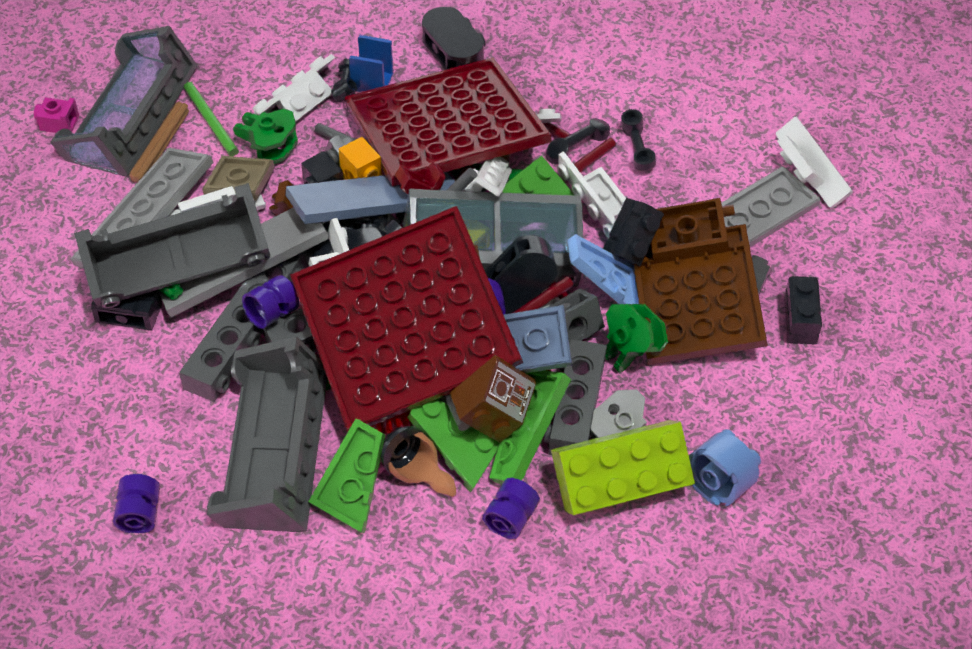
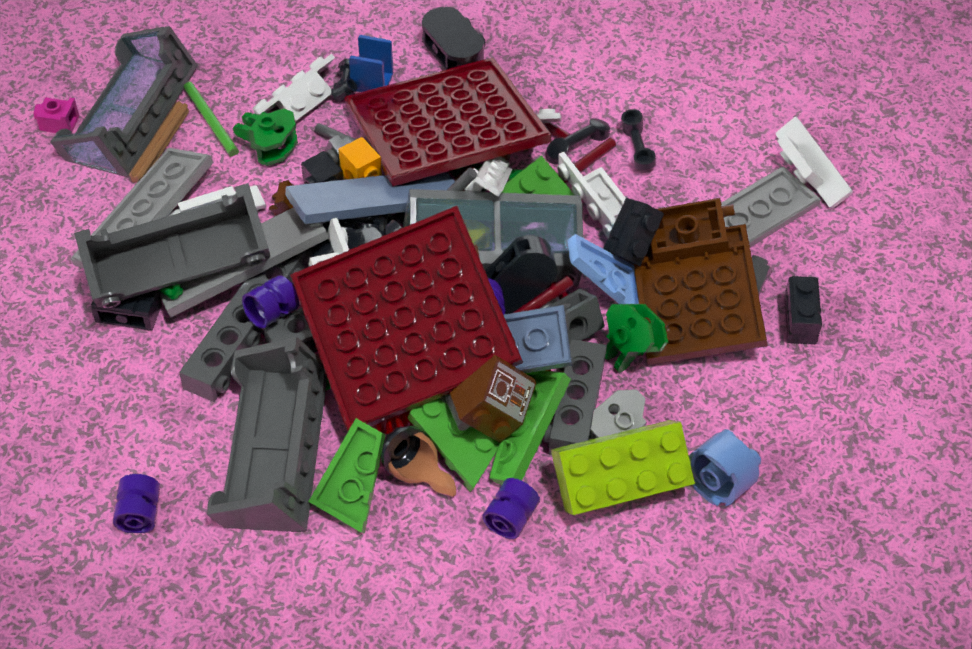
(239, 171): dark tan tile -> none
(431, 180): dark red bracket -> none

